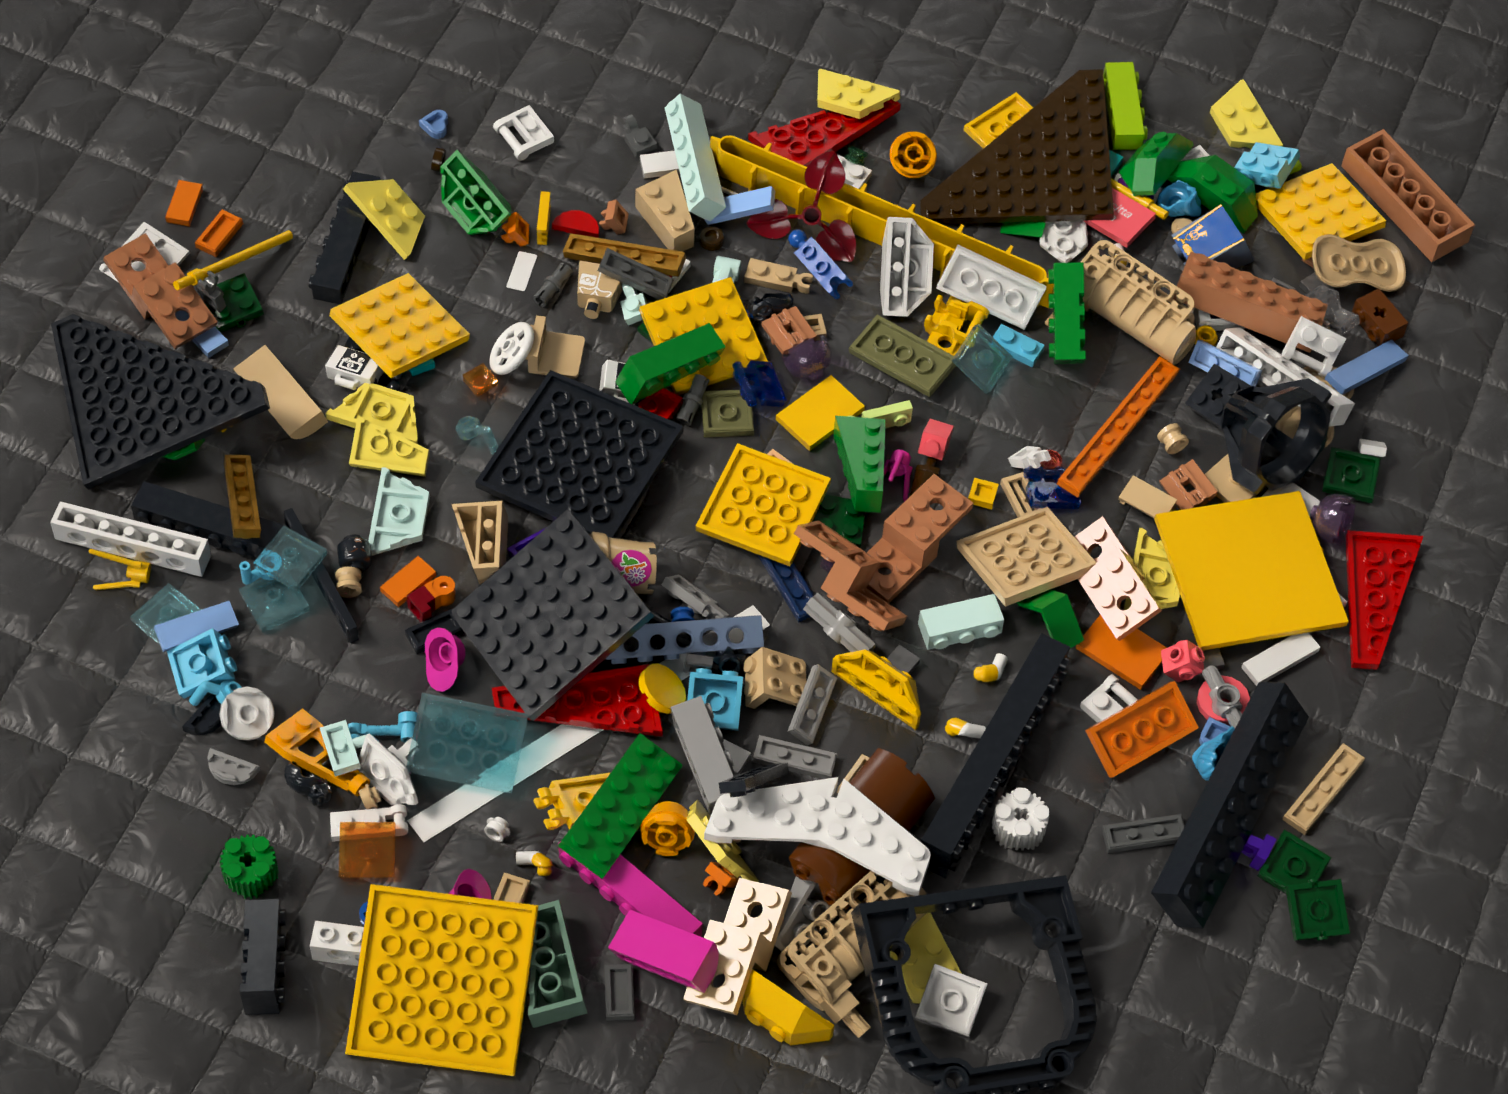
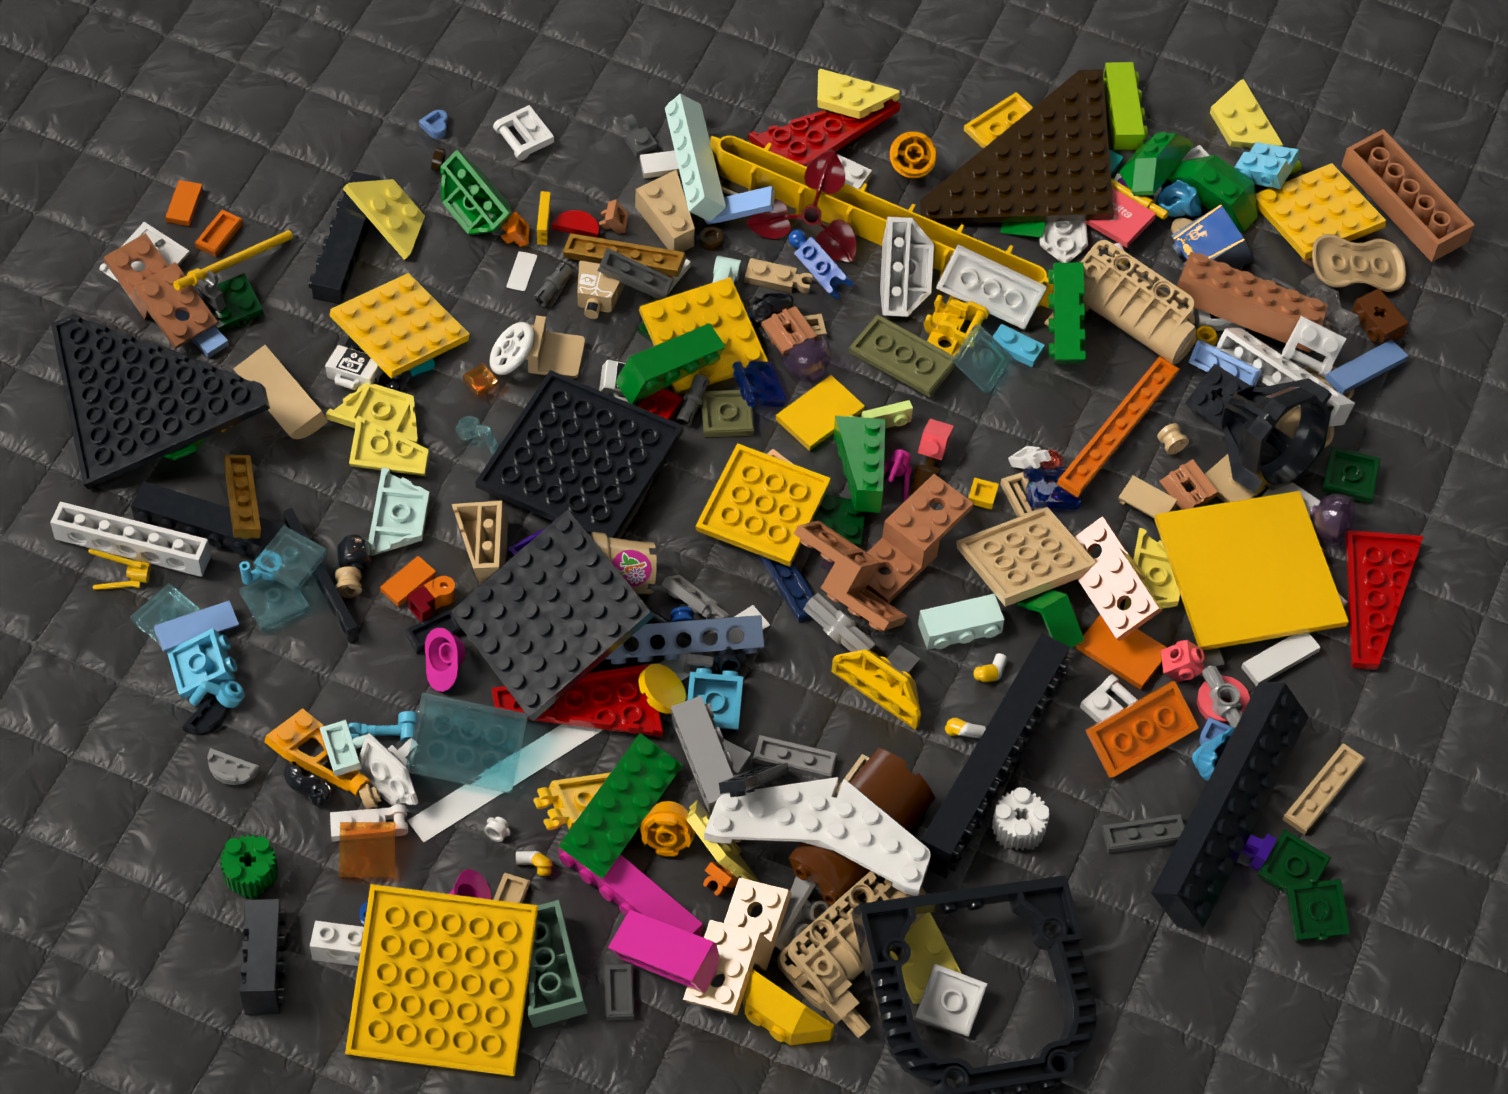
(246, 713): white tile -> none
(632, 304): light aqua plate -> none
(774, 677): tan bracket -> none
(812, 704): light grey tile -> none
(856, 155): clear green bush -> none
(1372, 447): white tile -> none

